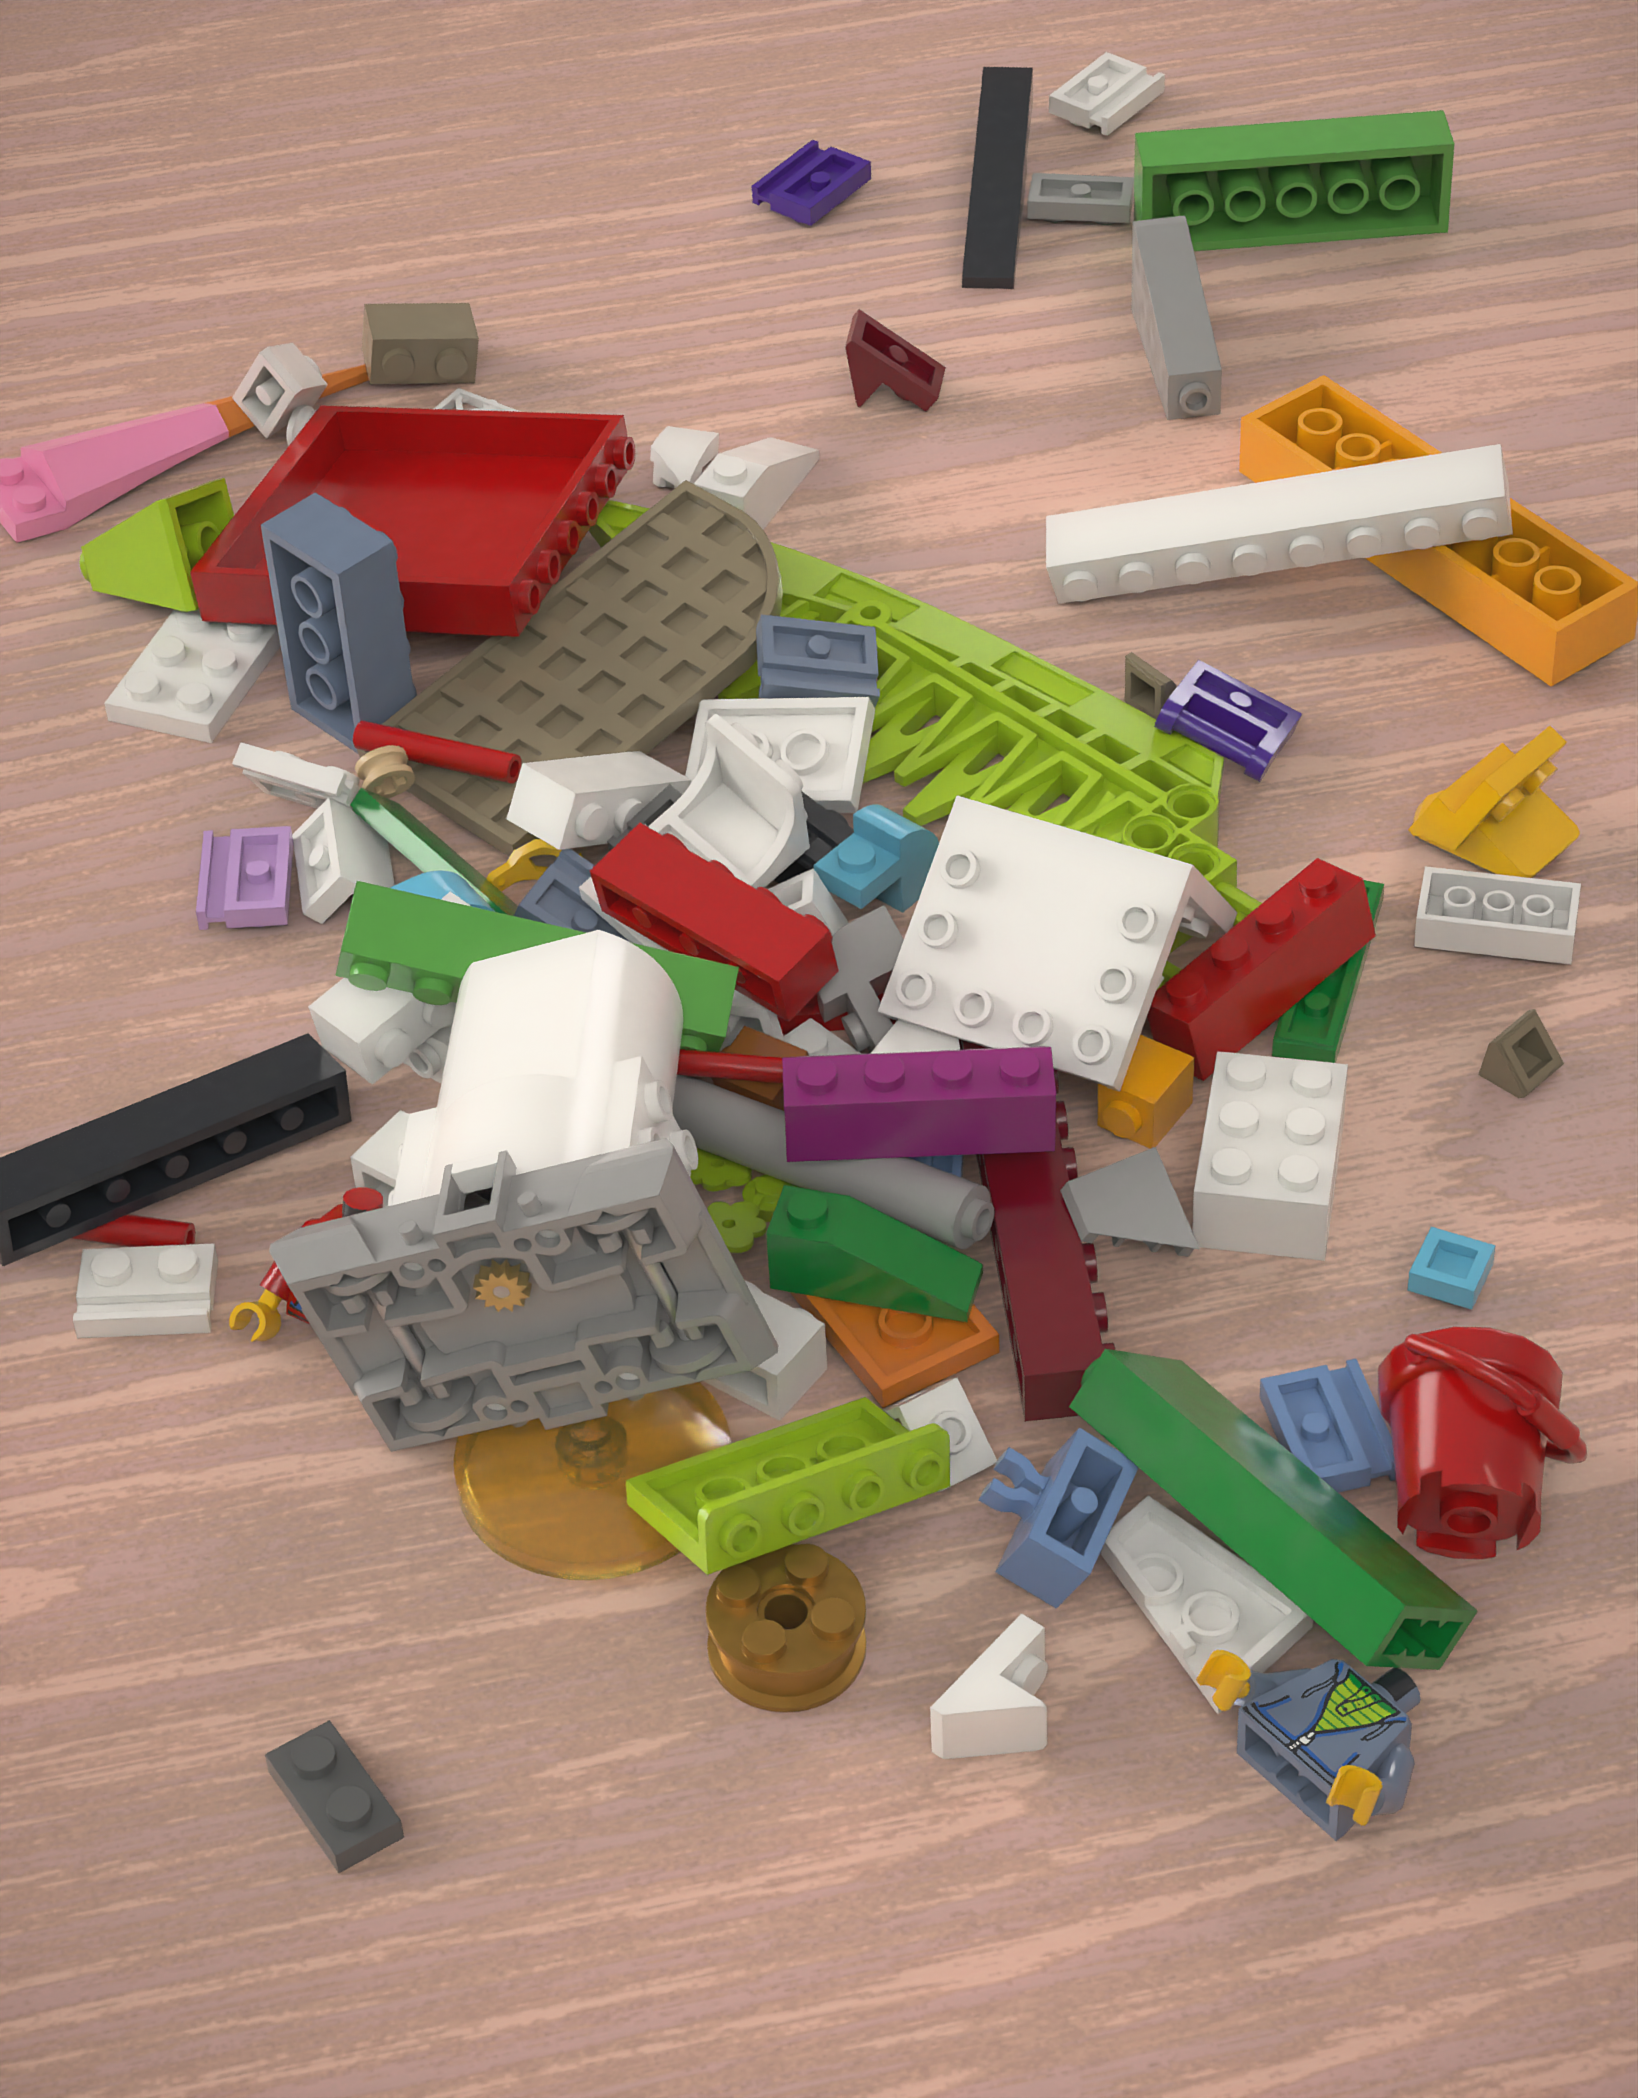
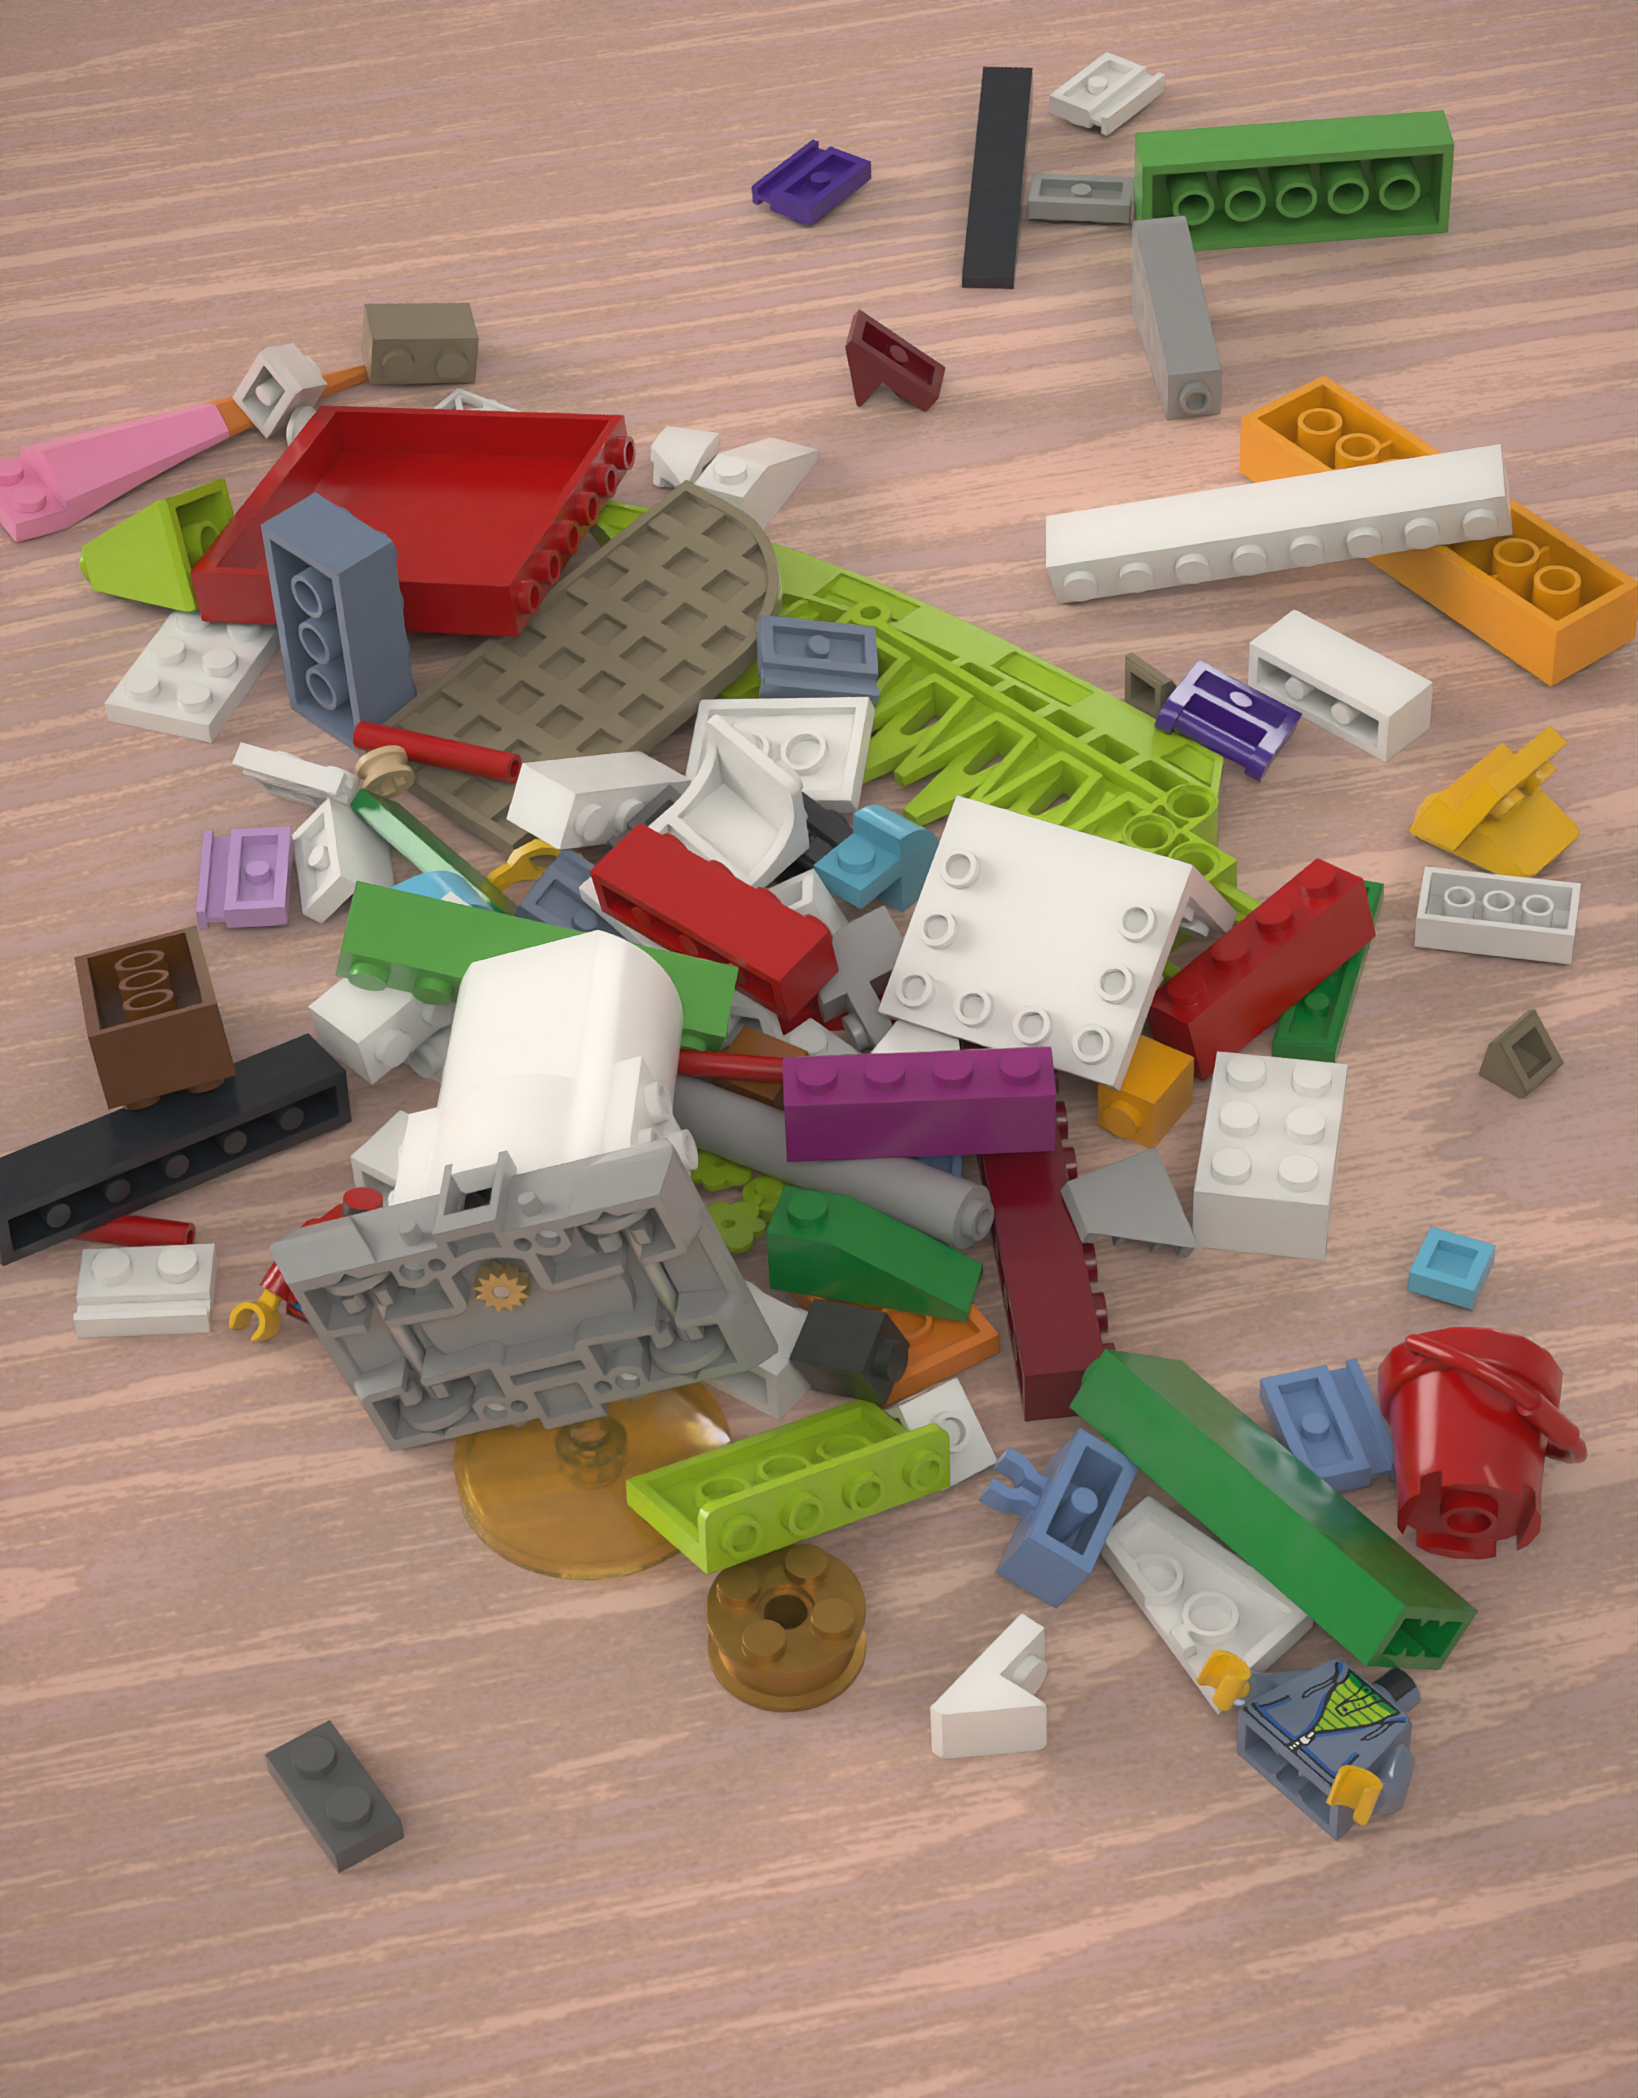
(153, 1019): none -> reddish brown brick
(850, 1351): none -> pearl dark grey brick
(1340, 685): none -> white brick

